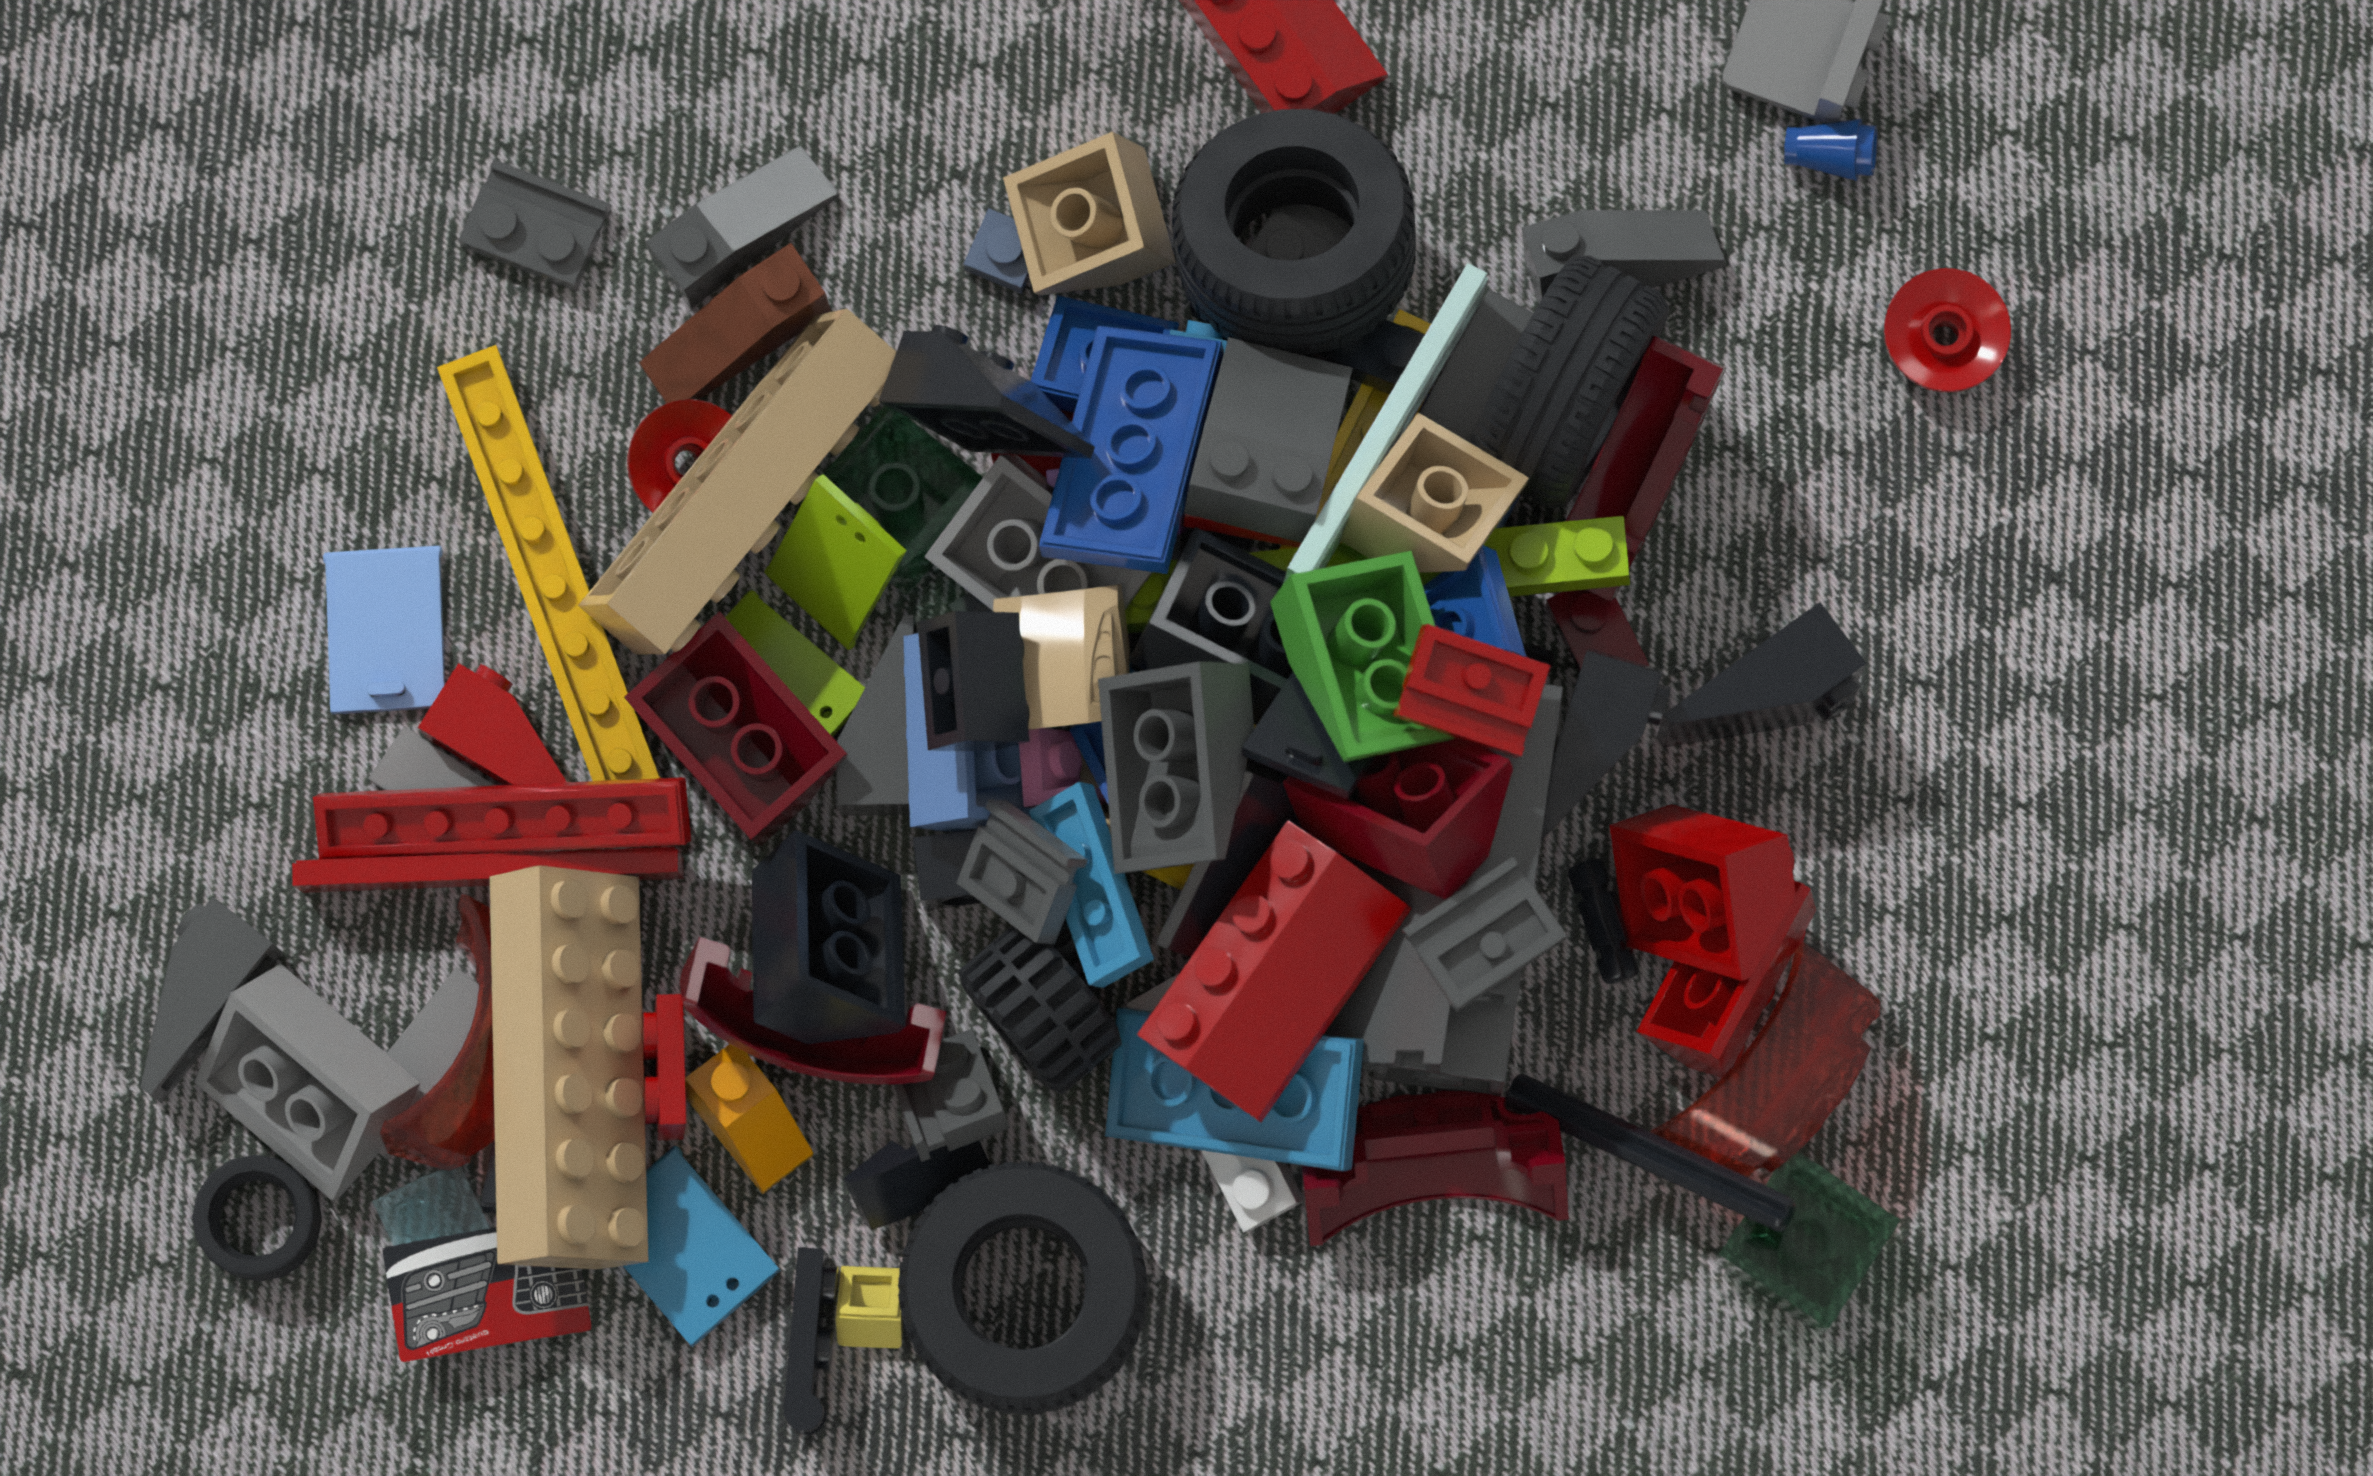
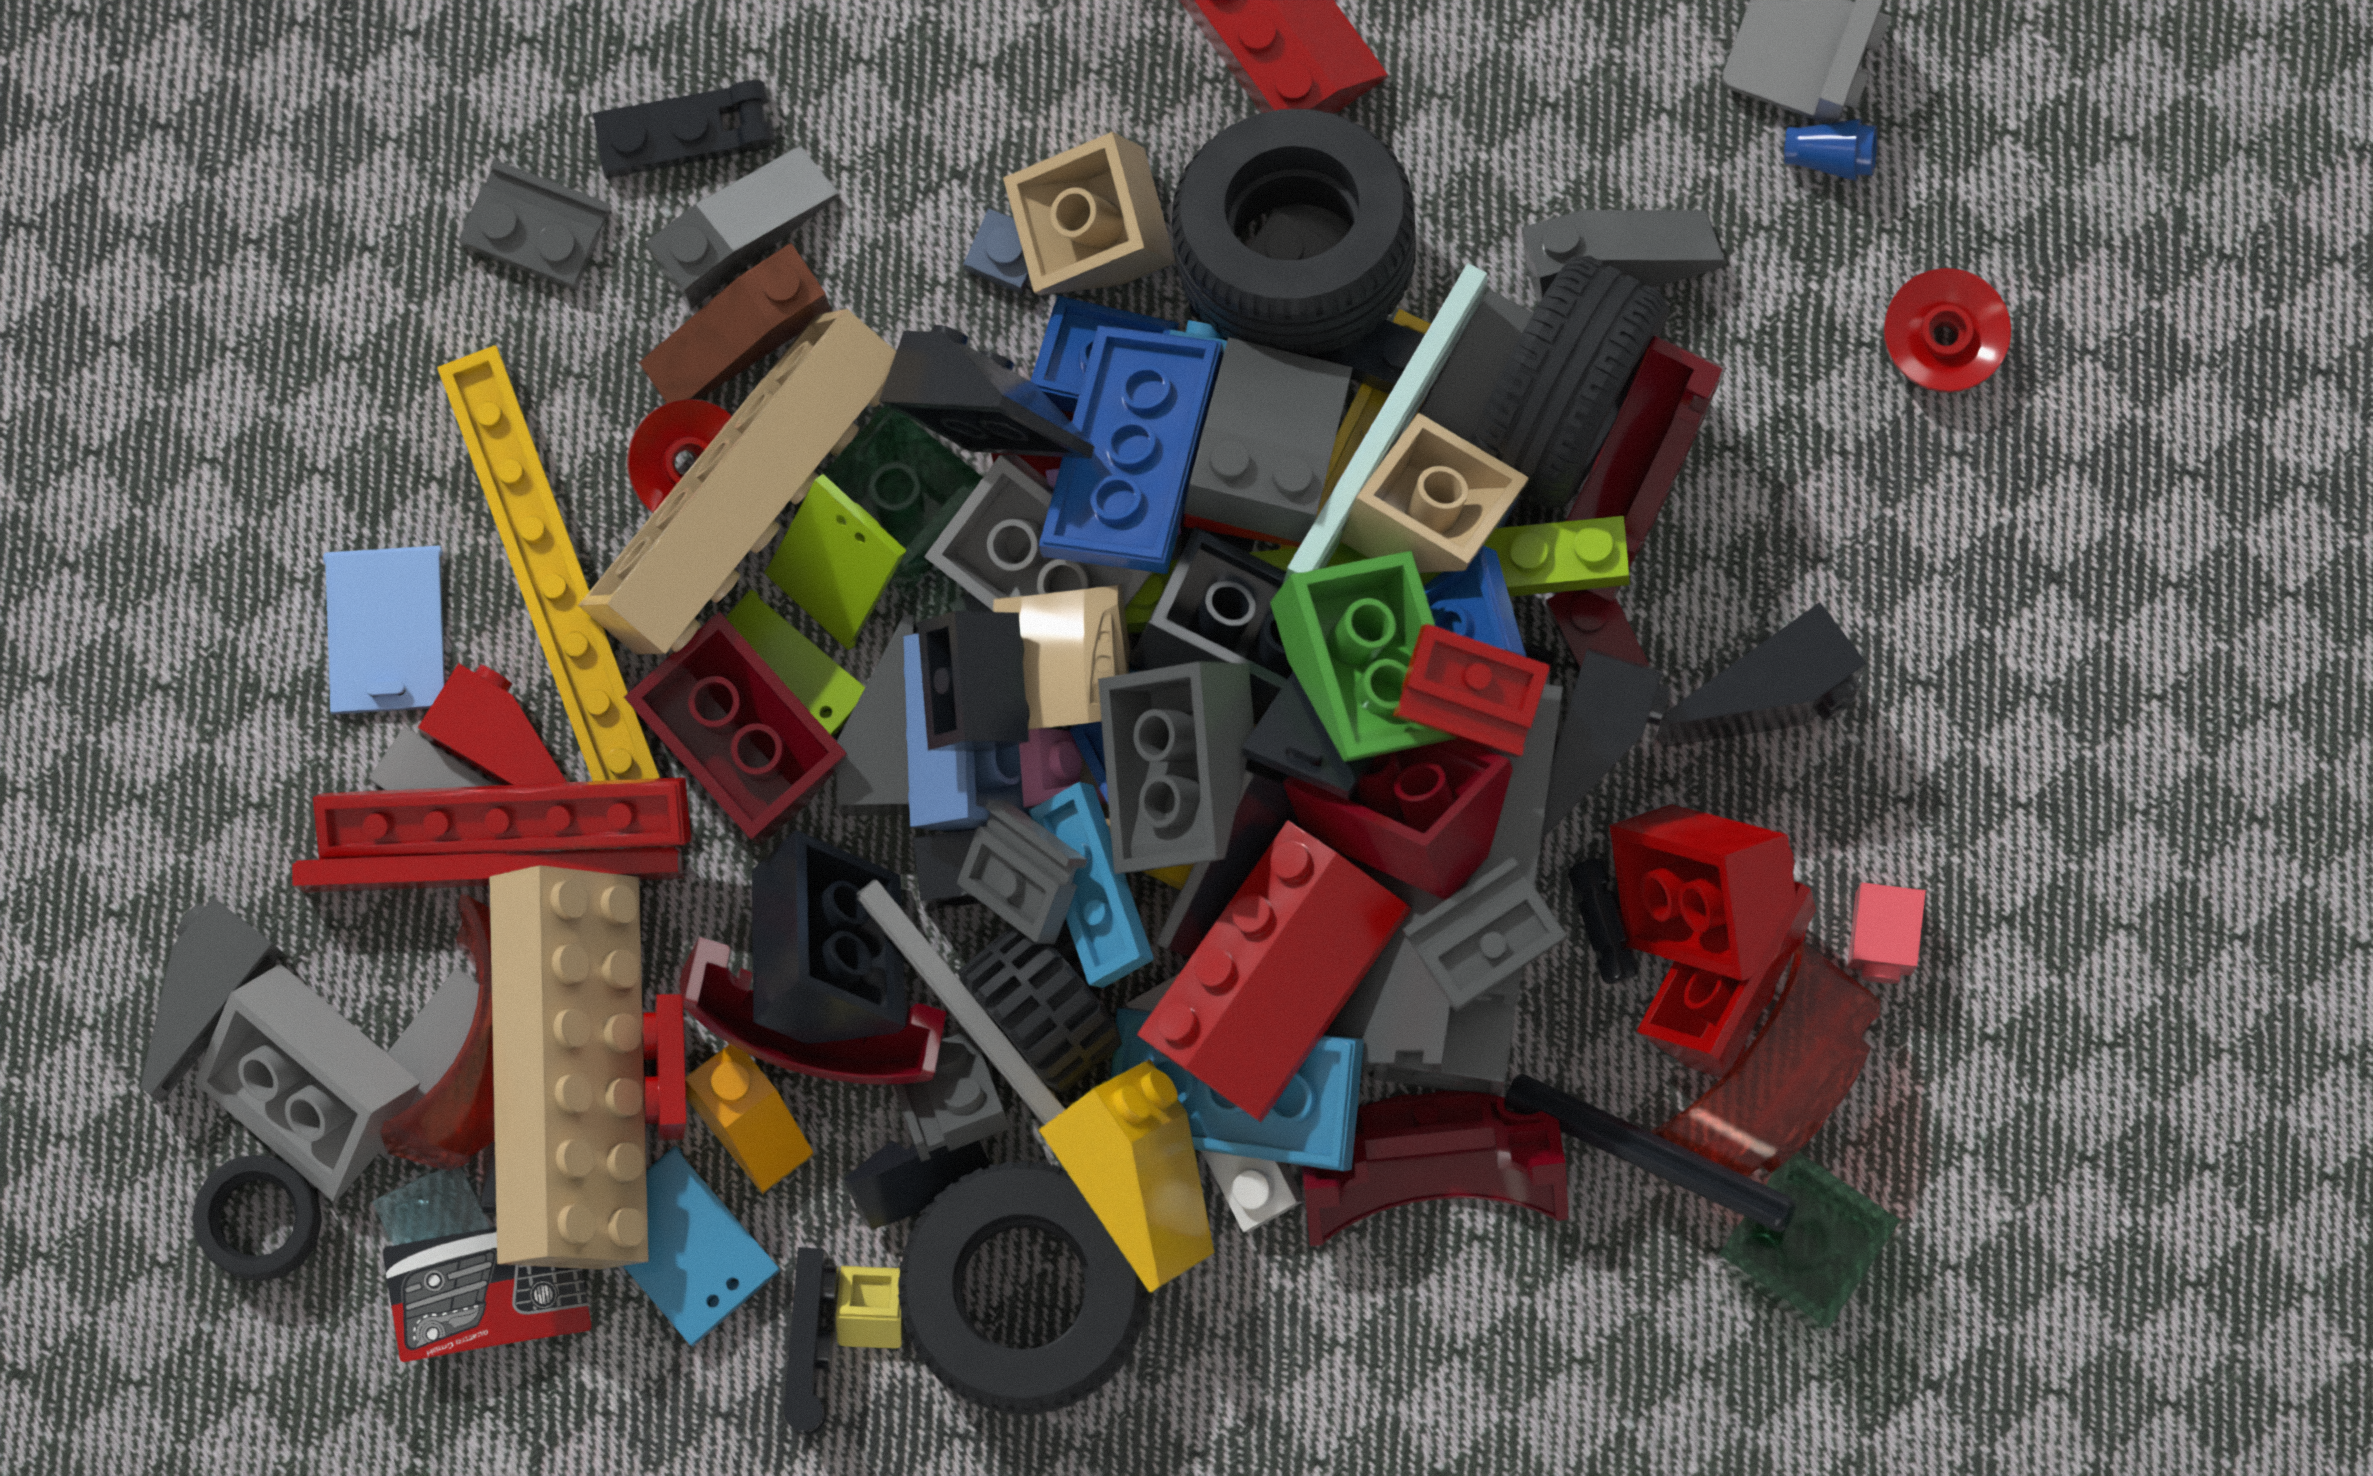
(682, 130): none -> black plate
(959, 1002): none -> light grey tile
(1138, 1171): none -> yellow slope
(1886, 932): none -> coral brick

